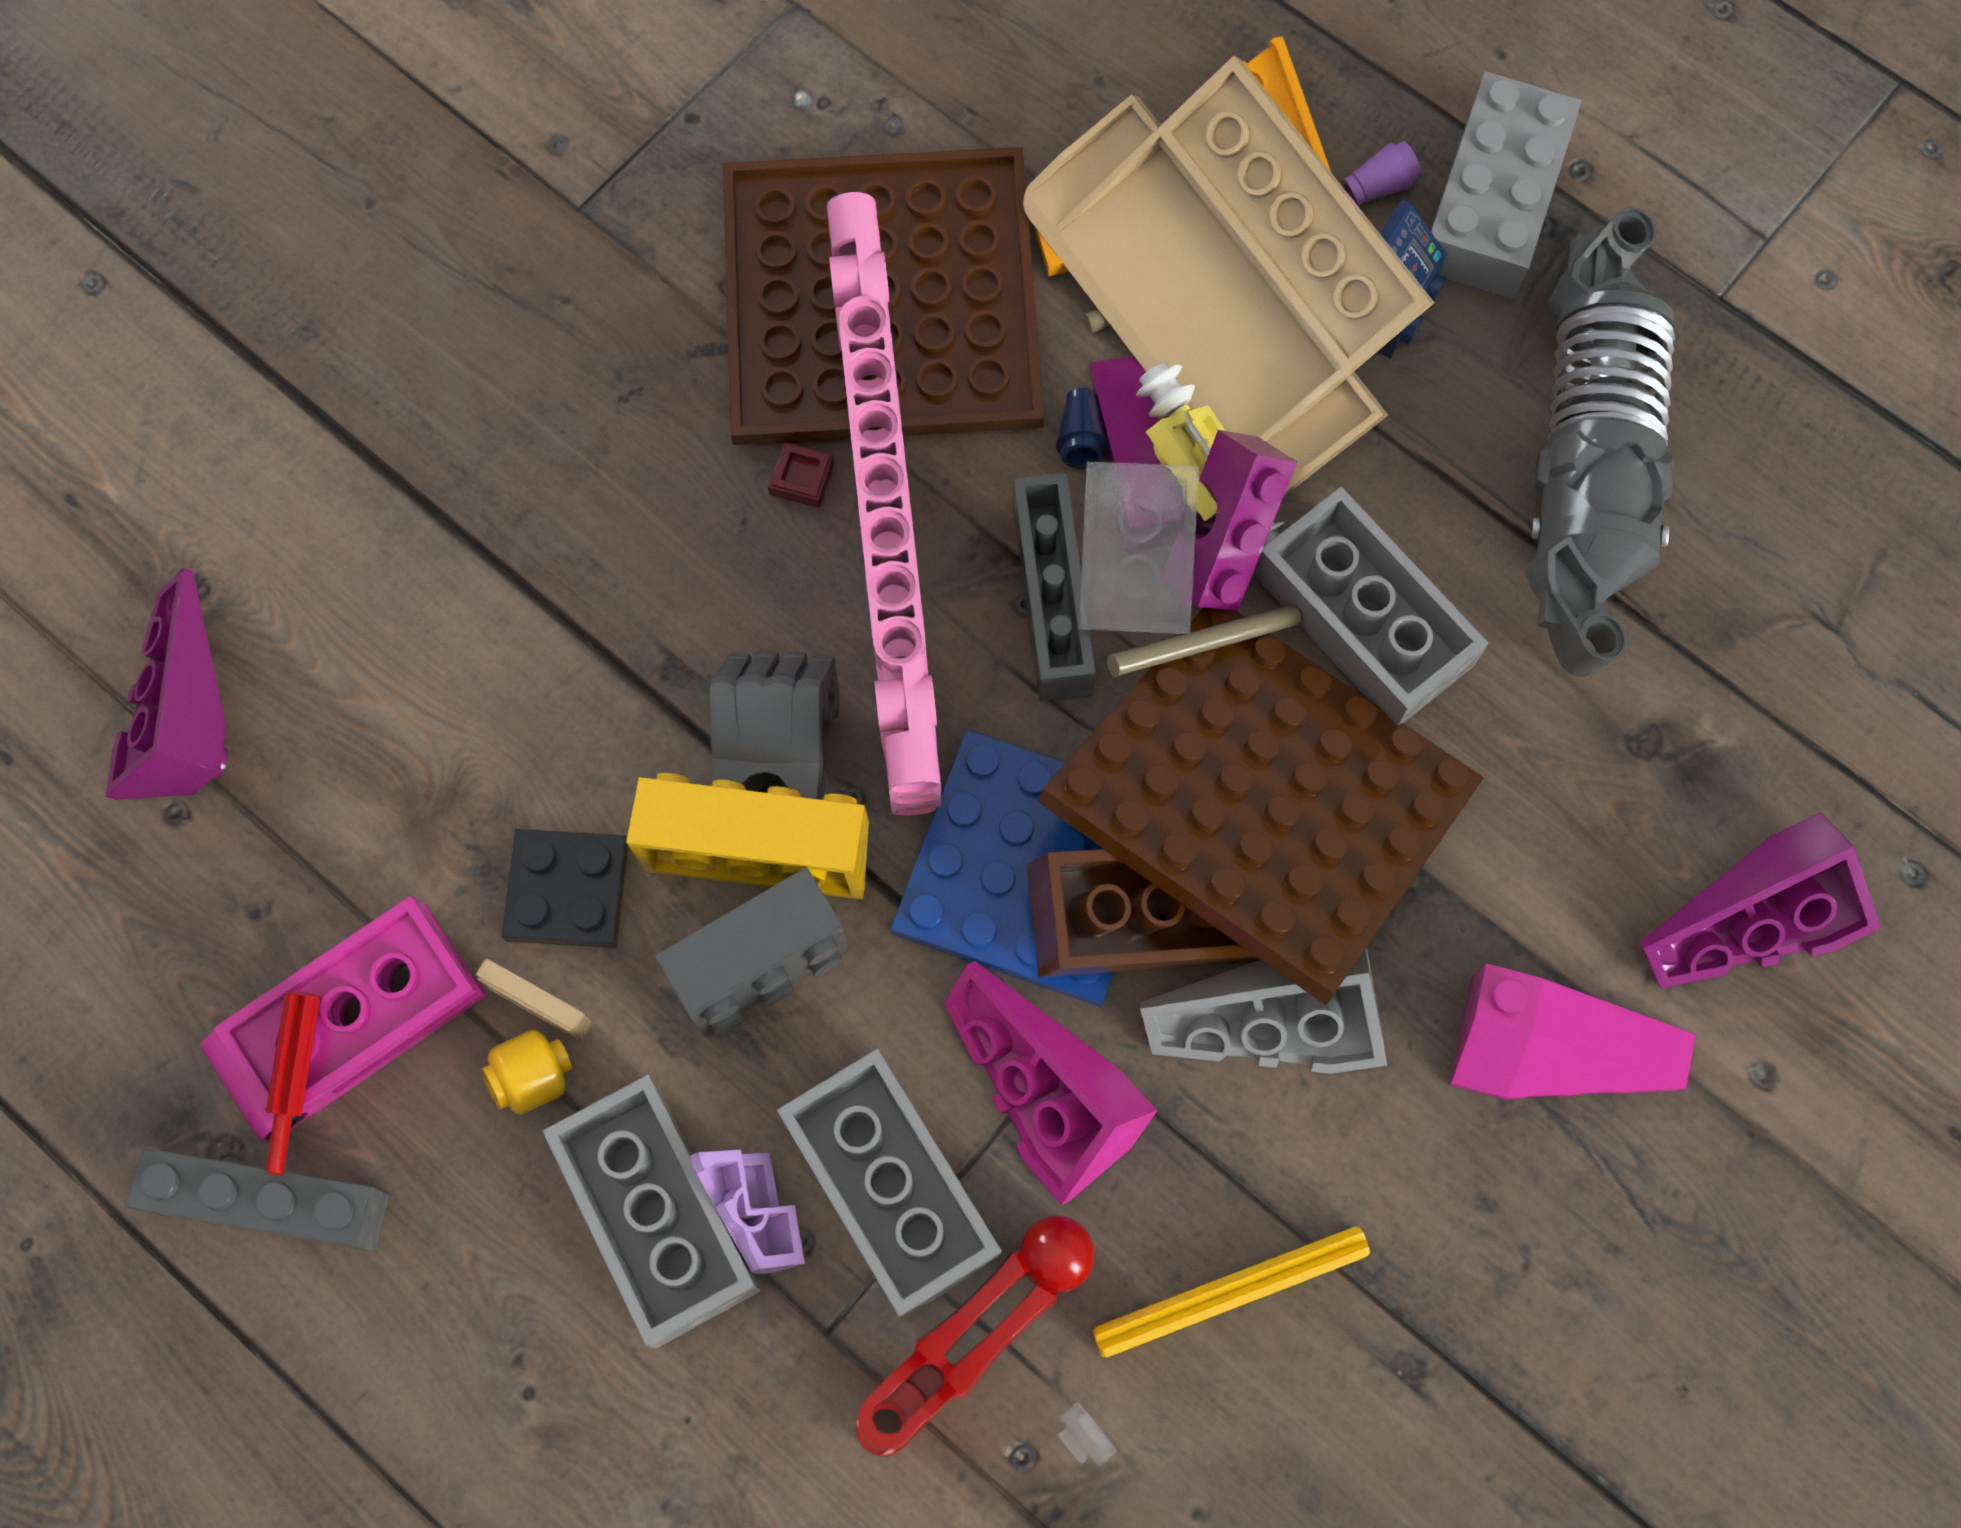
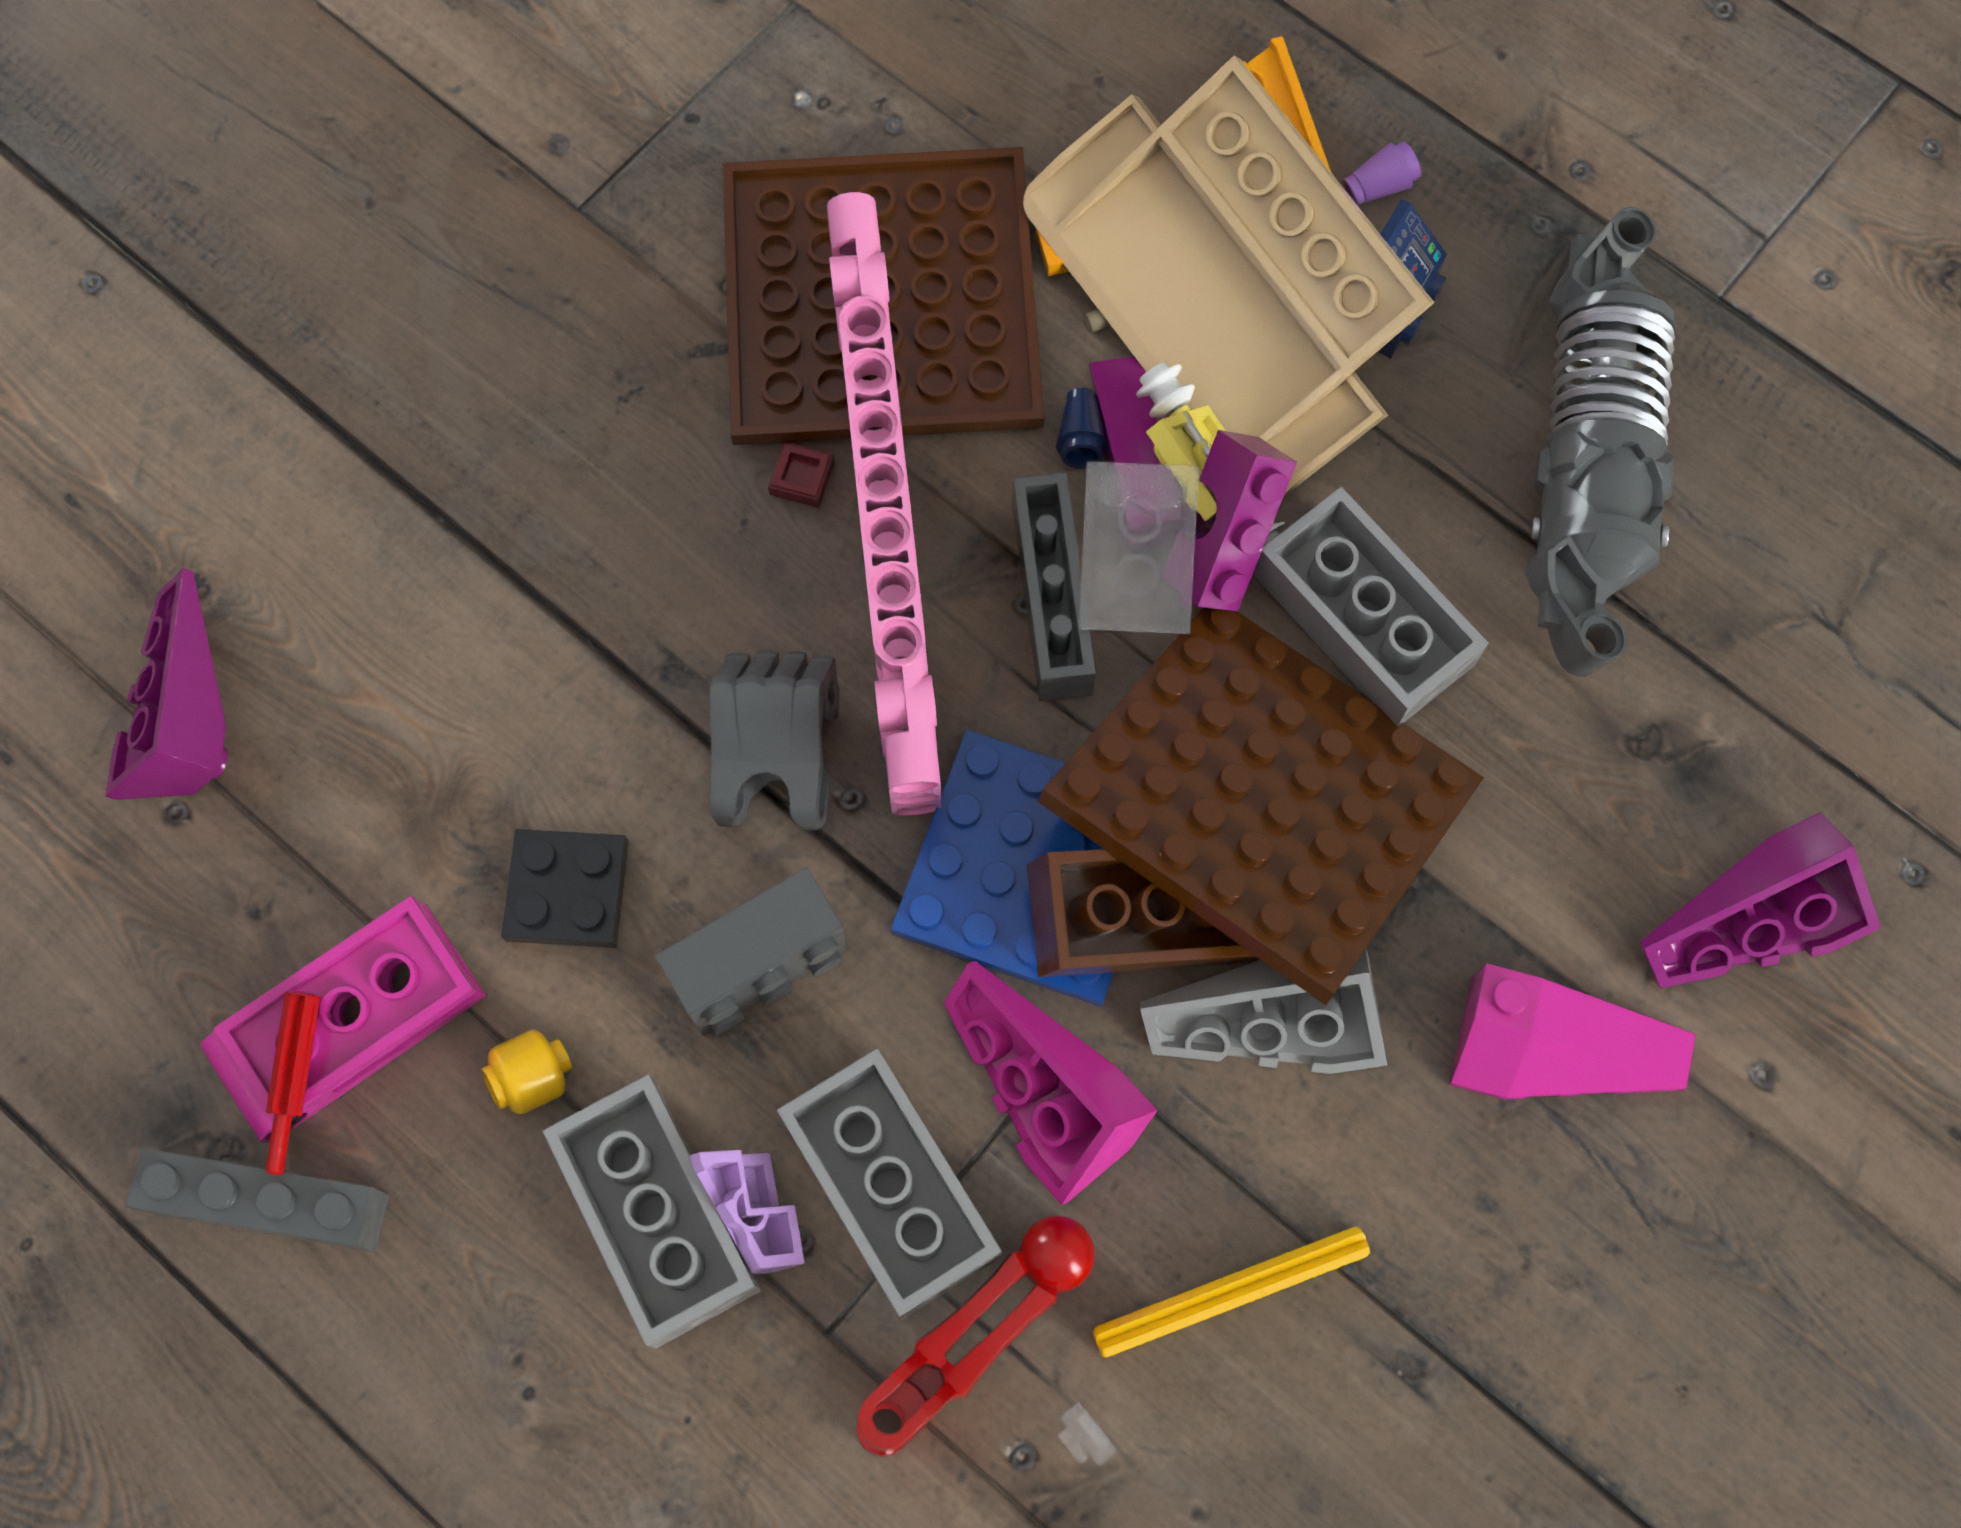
(533, 1000): tan tile -> none
(748, 834): yellow slope -> none
(1203, 640): dark tan bar -> none
(1502, 183): light grey brick -> none

